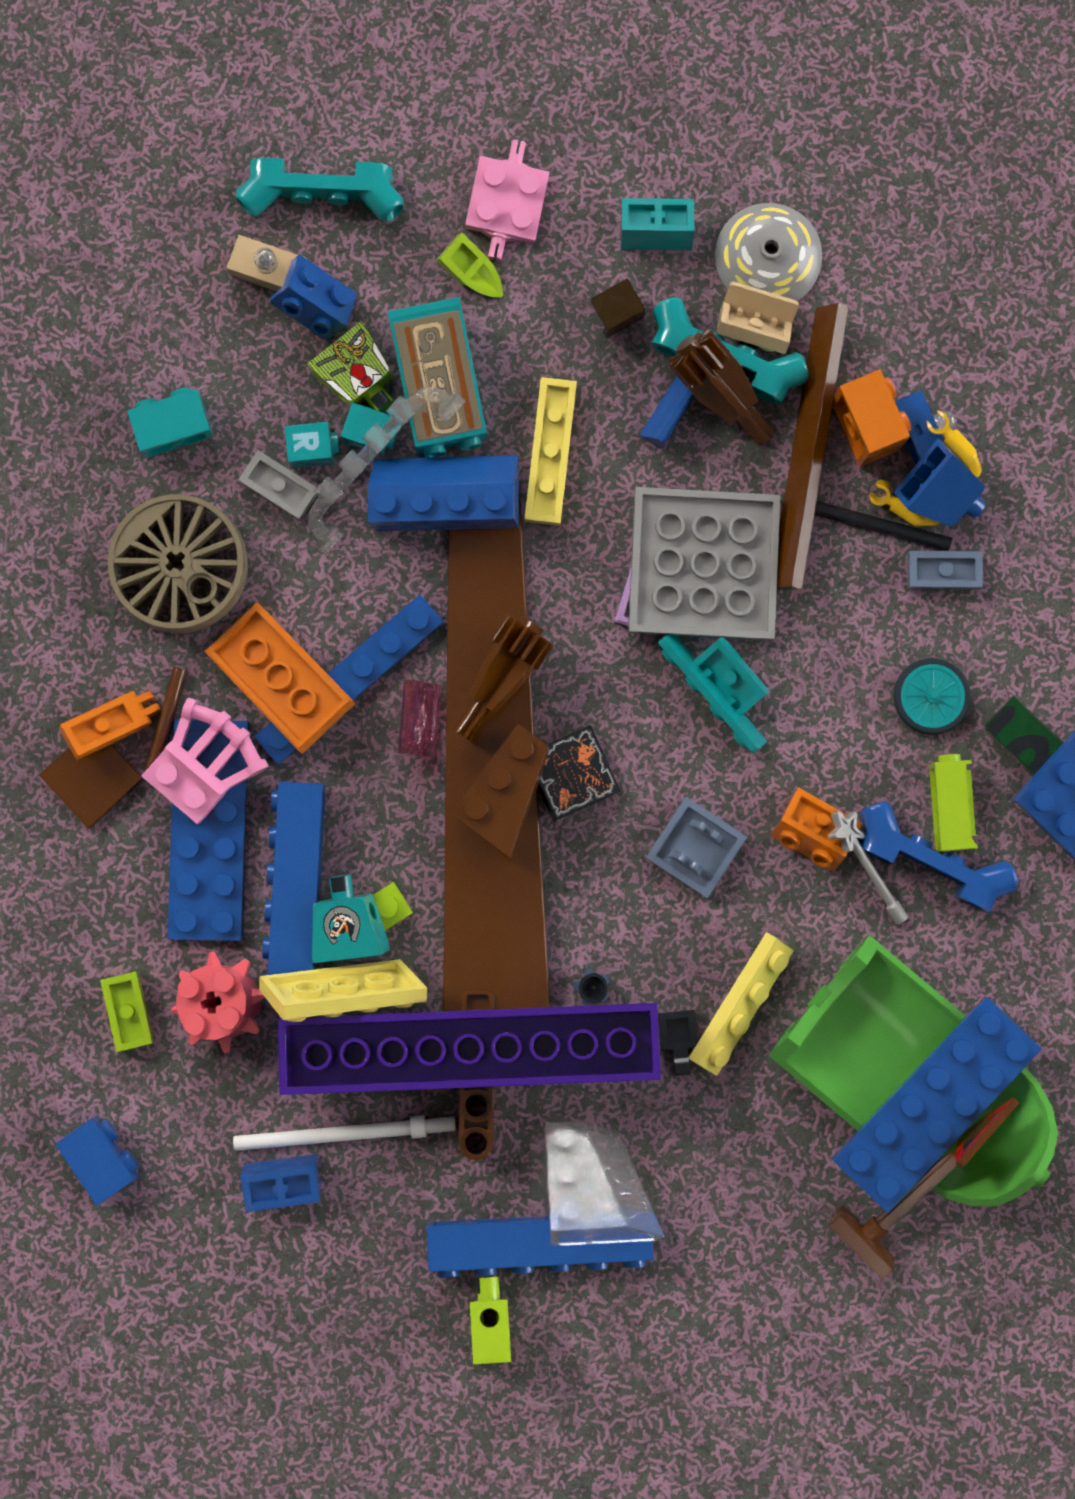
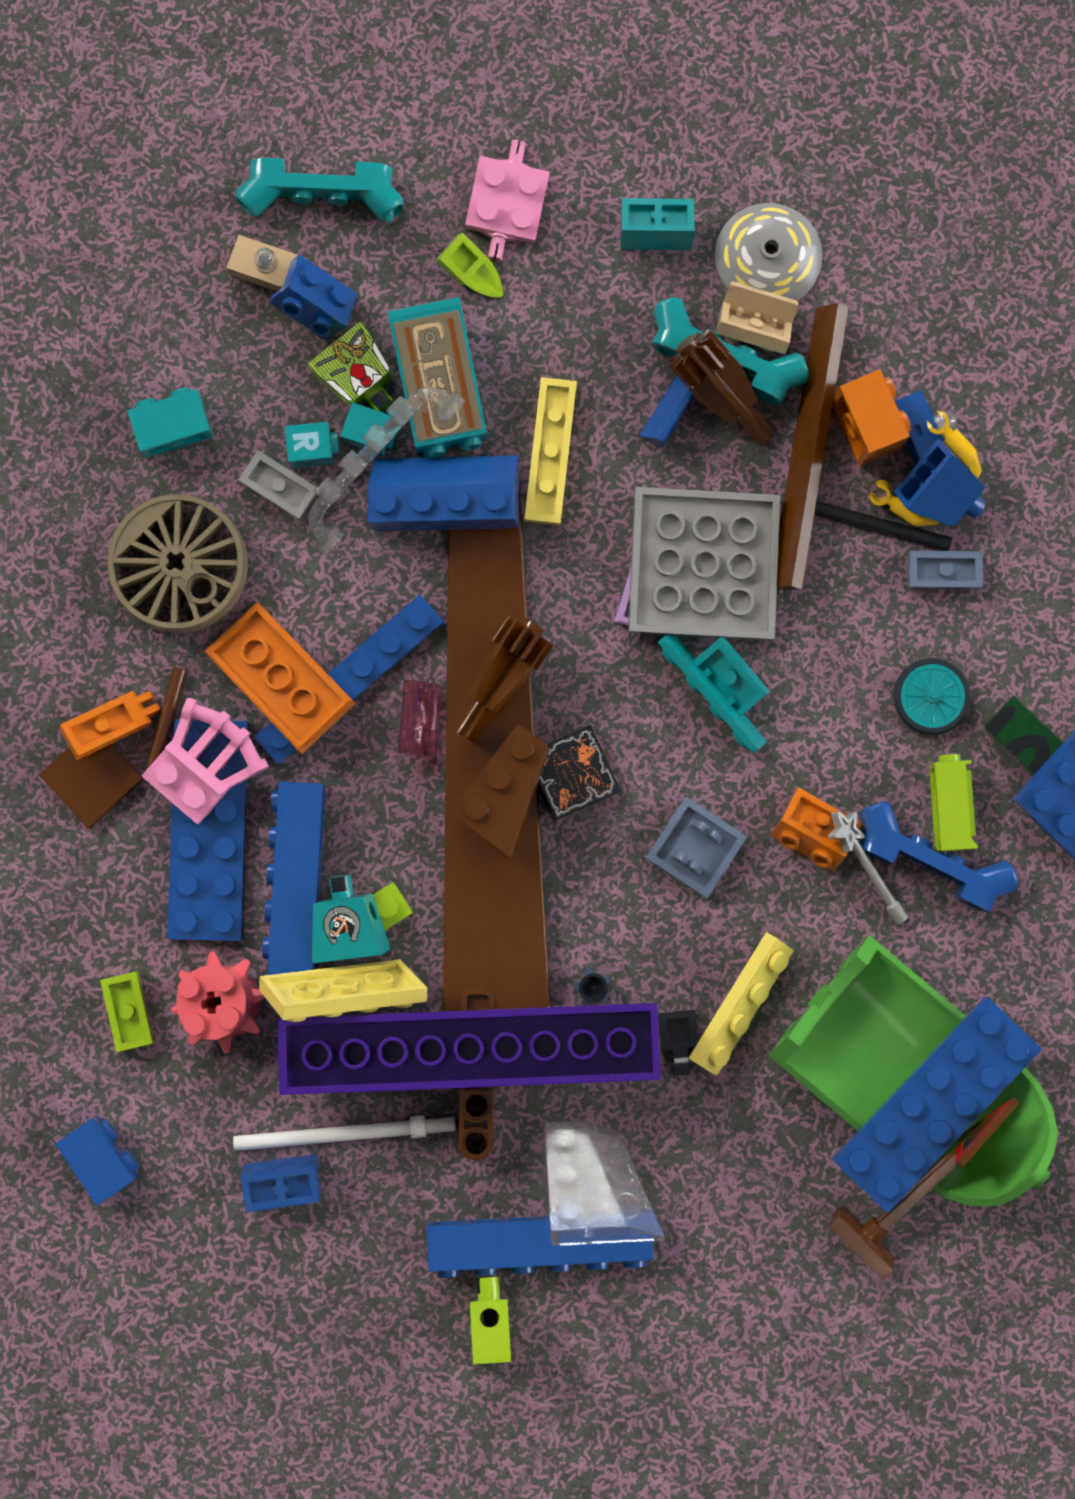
(618, 307): dark brown panel -> none

